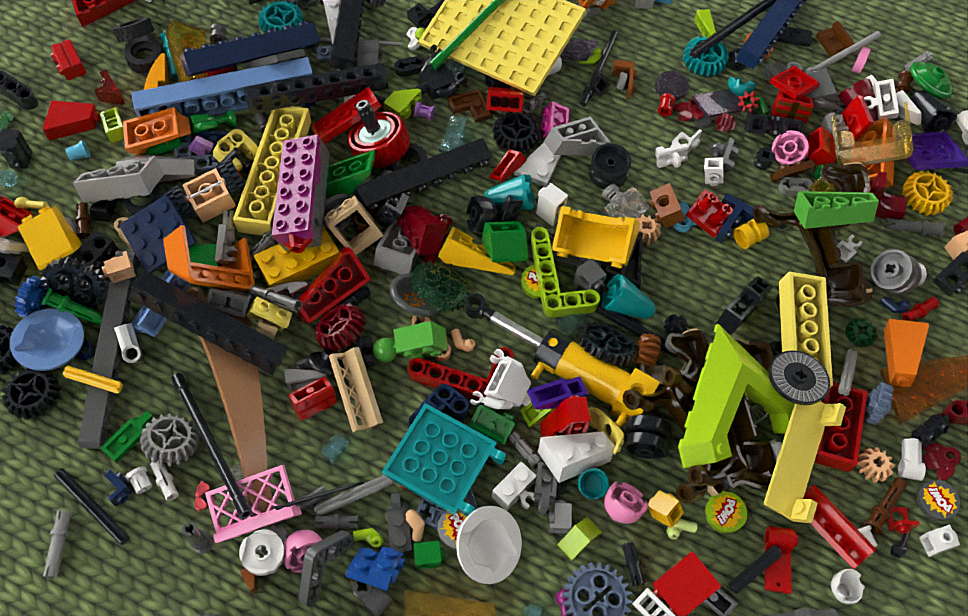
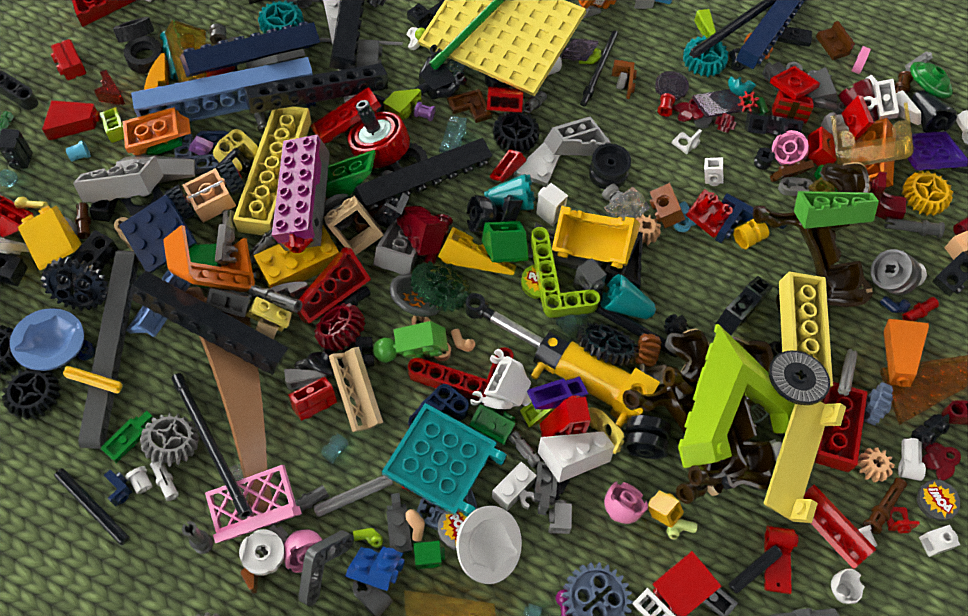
(30, 297): blue gear -> none
(58, 538): light grey pin -> none
(64, 303): green pin -> none
(119, 268): light nougat brick -> none
(128, 340): white piece -> none
(200, 504): coral piece -> none
(206, 122): green piece -> none
(319, 495): black piece -> none
(324, 53): sand blue plate -> none
(336, 522): dark grey pin -> none
(409, 66): black beam -> none
(553, 116): dark pink bracket -> none
(579, 538): lime slope -> none
(593, 483): teal hair -> none
(599, 83): black slope -> none
(633, 564): black axle -> none
(674, 155): white hips -> none
(725, 150): dark grey hips -> none
(726, 512): tile -> none
(845, 52): light grey bar -> none
(848, 249): white plate -> none
(864, 339): dark green gear -> none
(899, 550): black hand -> none

